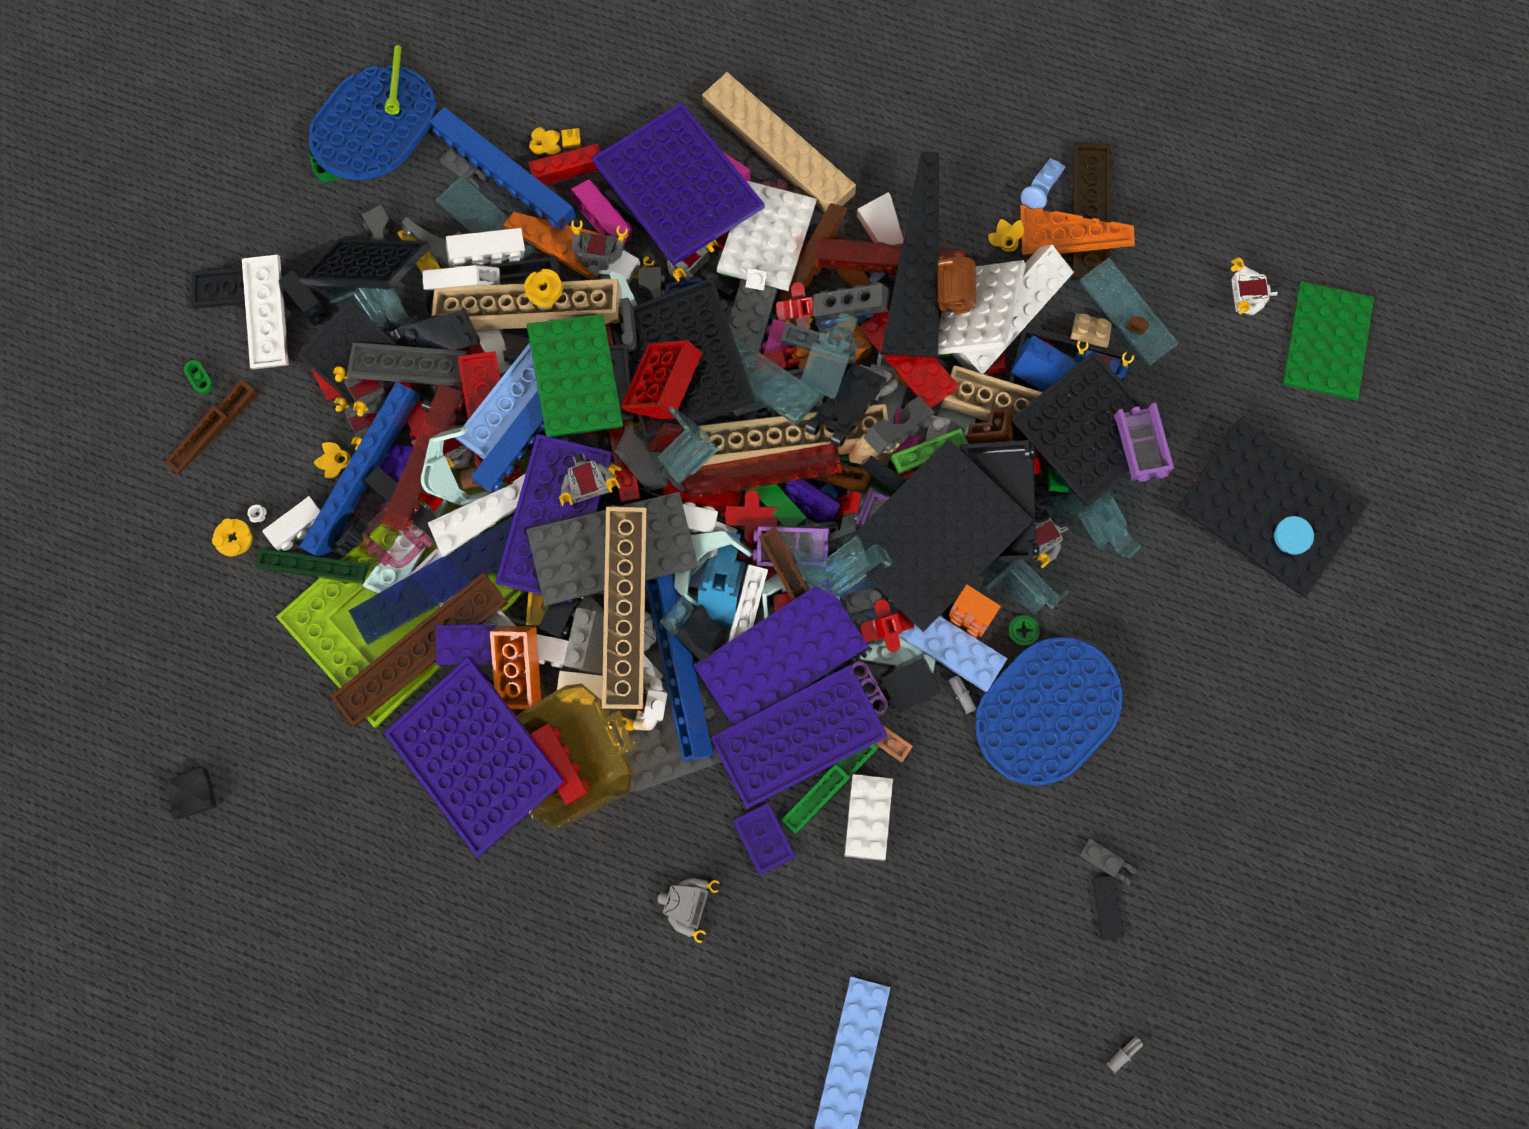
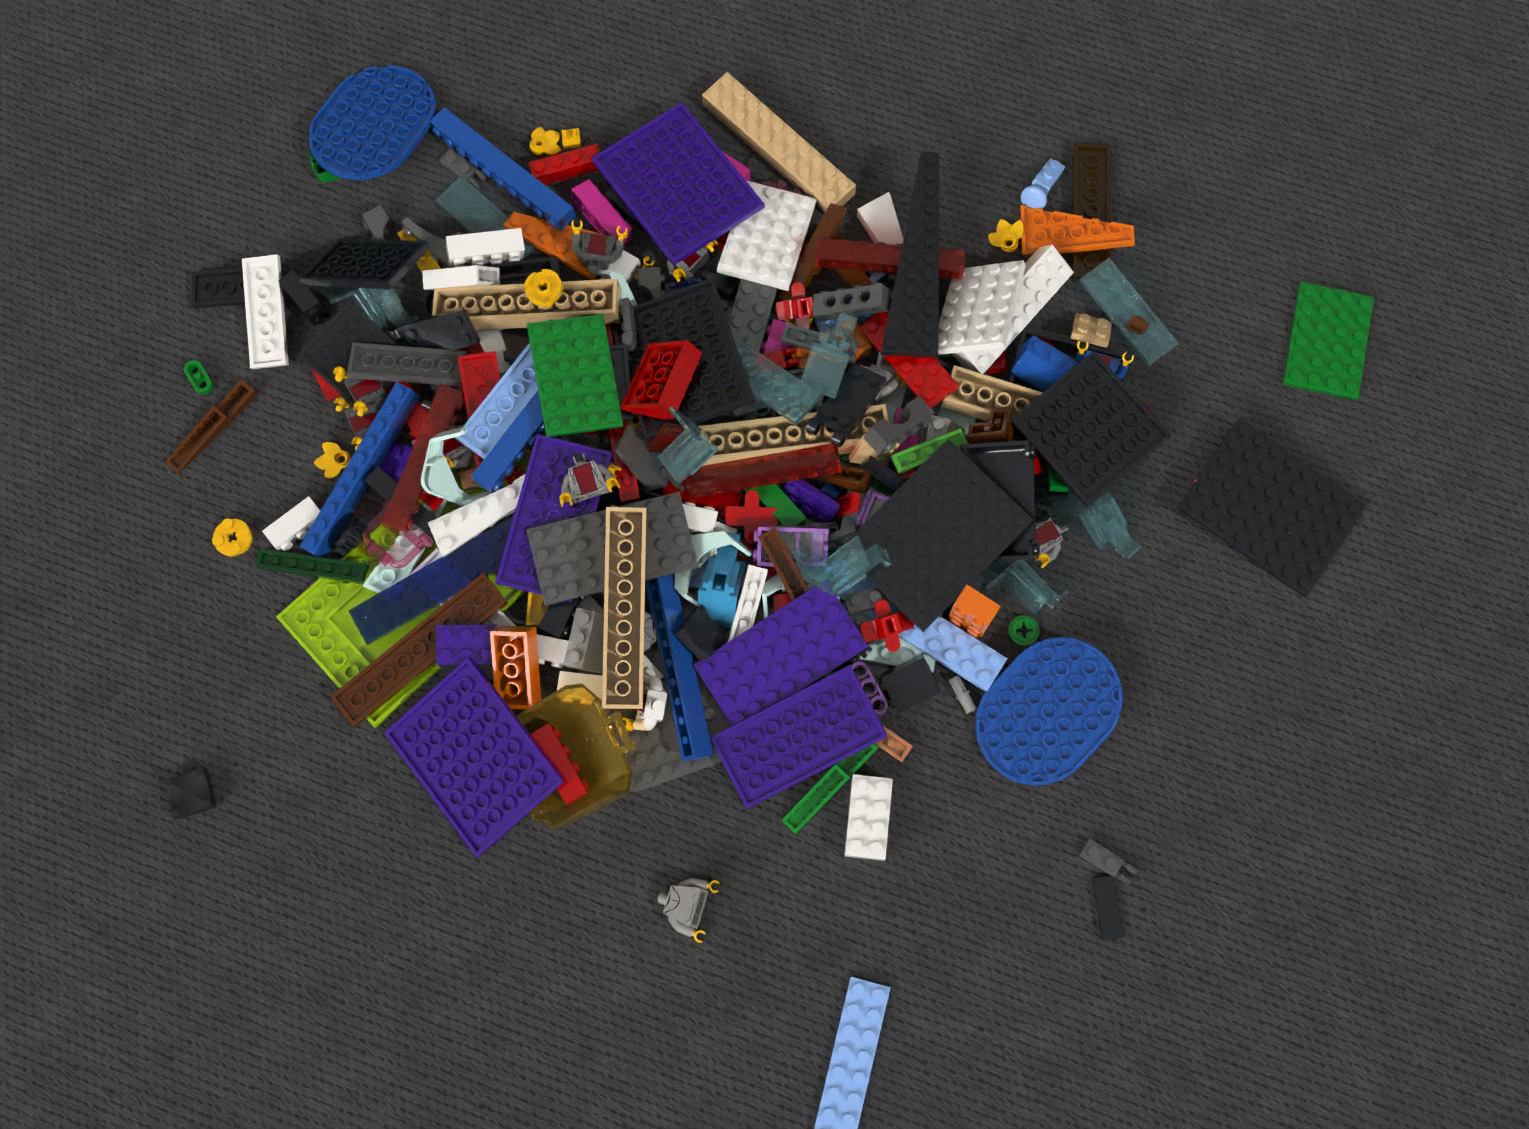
(252, 513): white plate -> none
(392, 105): lime piece -> none
(677, 615): clear light blue plate -> none
(756, 279): white plate -> none
(764, 839): dark purple plate -> none
(956, 283): dark orange container -> none
(1124, 1054): light grey axle -> none
(1144, 443): door -> none
(1250, 289): torso -> none
(1294, 535): medium azure tile -> none

